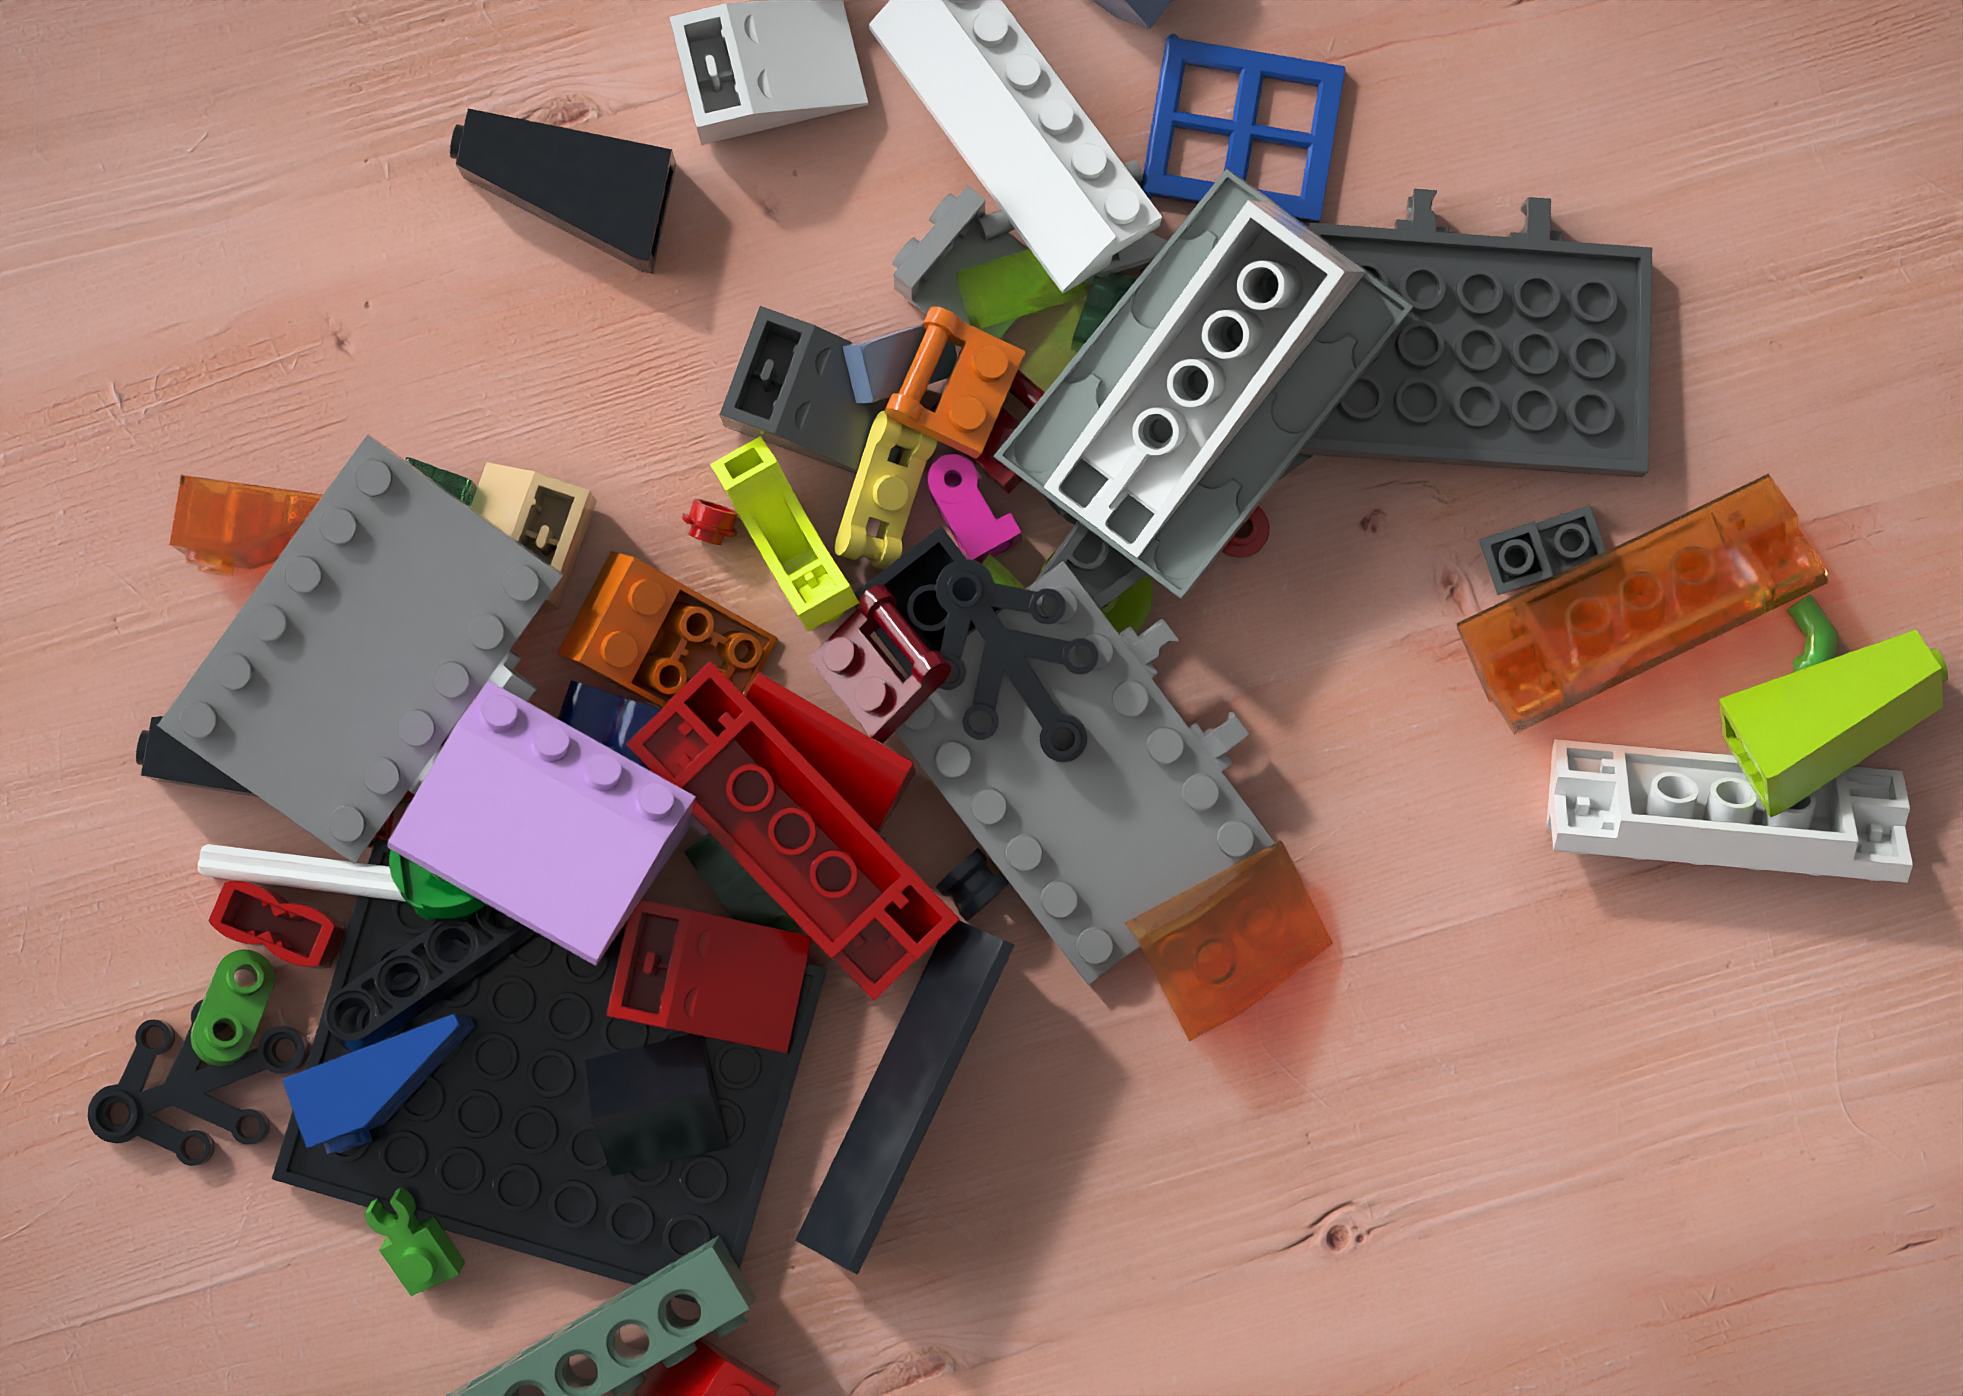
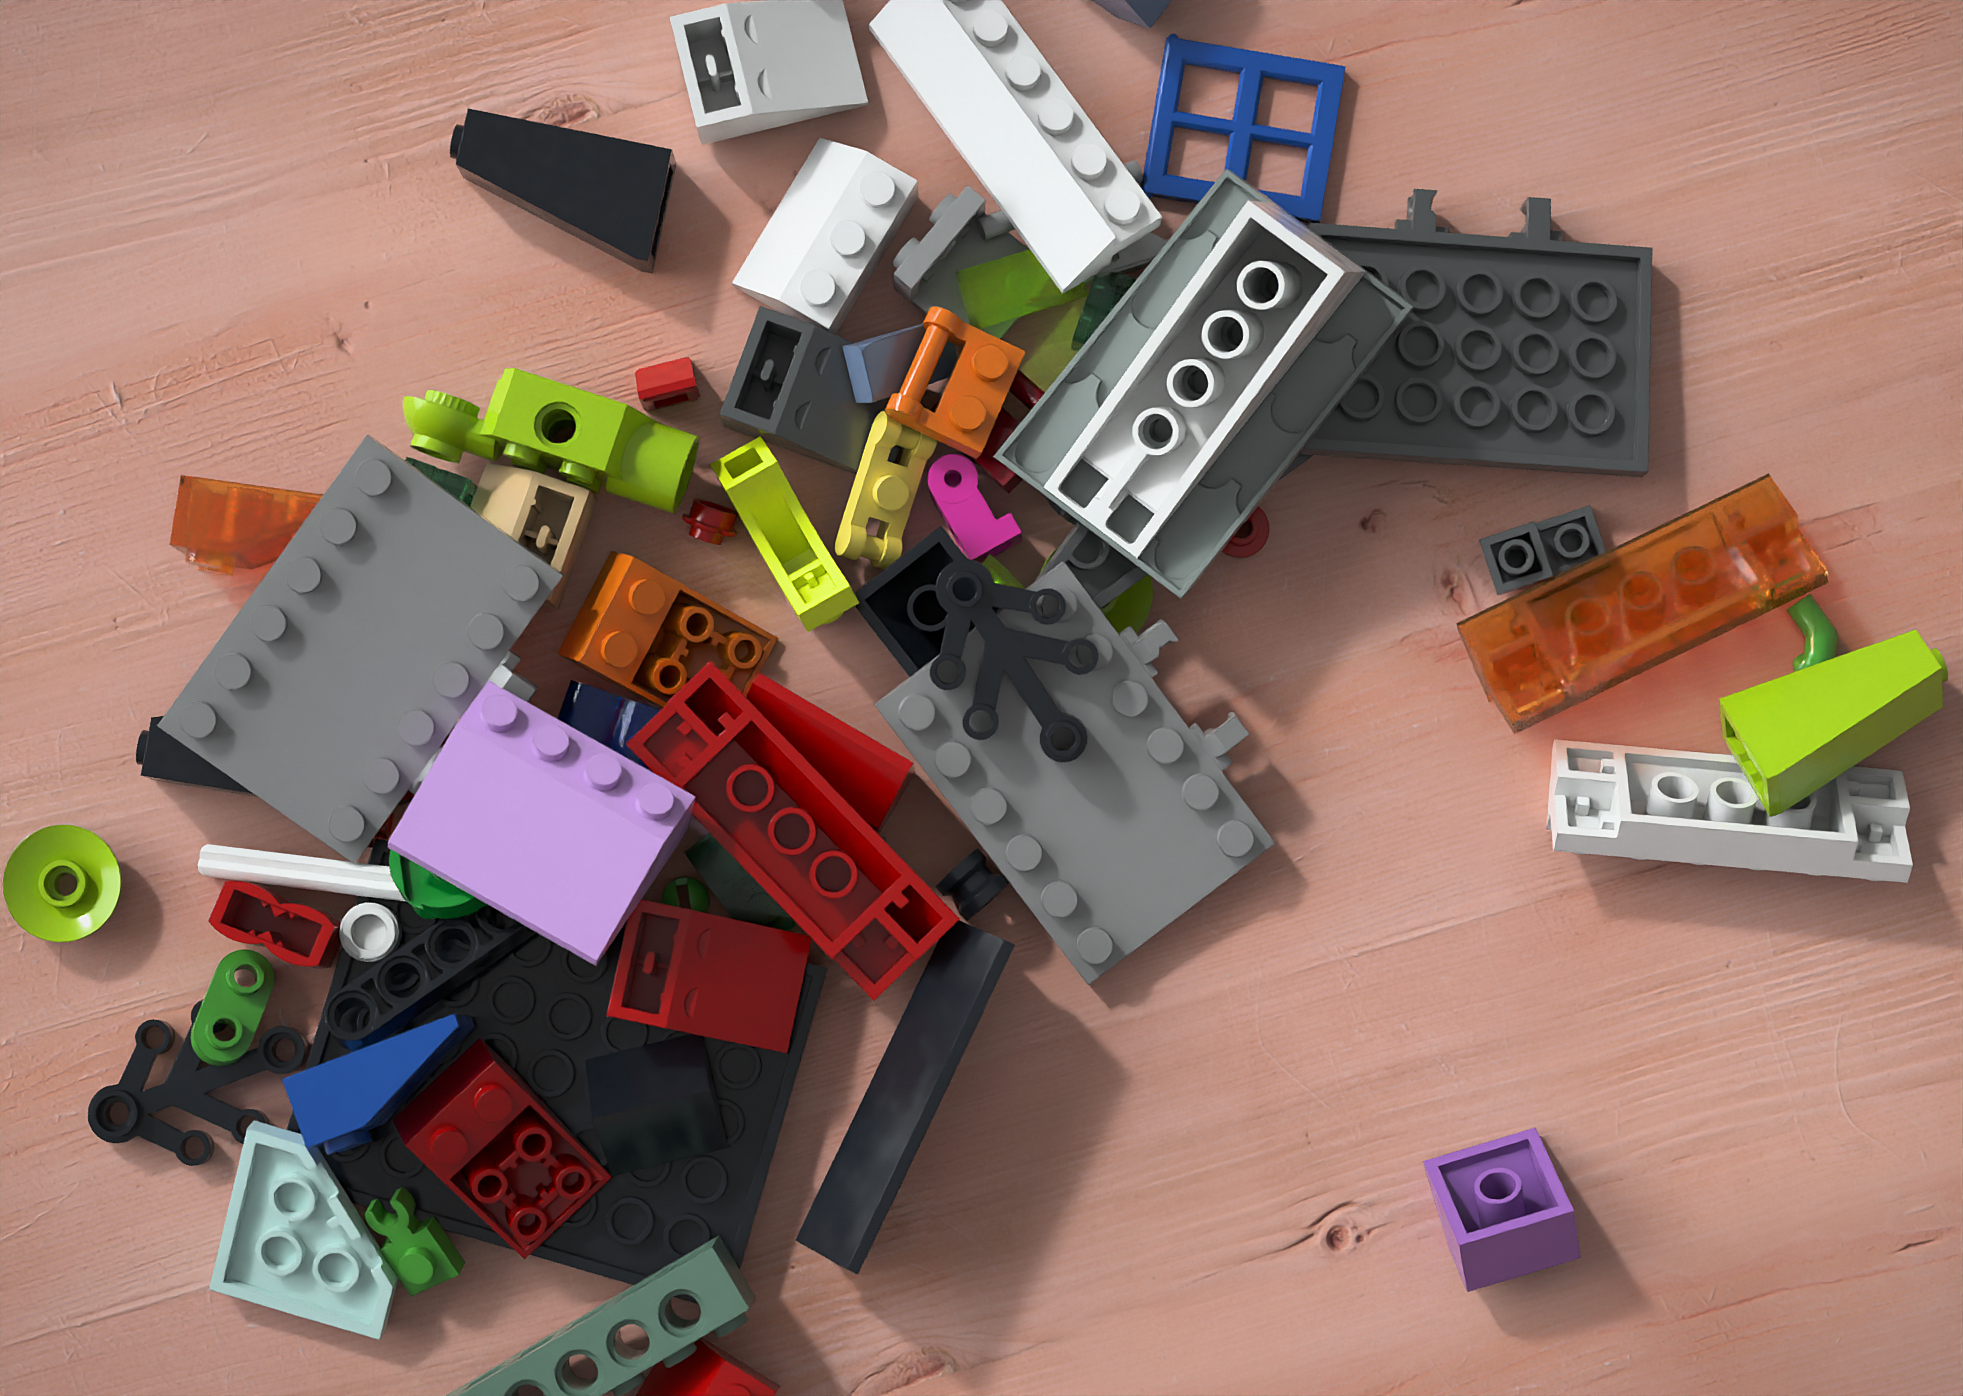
(34, 878): none -> lime dish
(299, 1239): none -> light aqua plate
(370, 932): none -> white tile
(500, 1148): none -> red slope
(609, 447): none -> lime brick
(667, 384): none -> red slope
(697, 893): none -> bright green hinge
(828, 235): none -> white slope
(867, 677): plate -> none
(1230, 939): clear orange slope -> none
(1503, 1209): none -> medium lavender slope

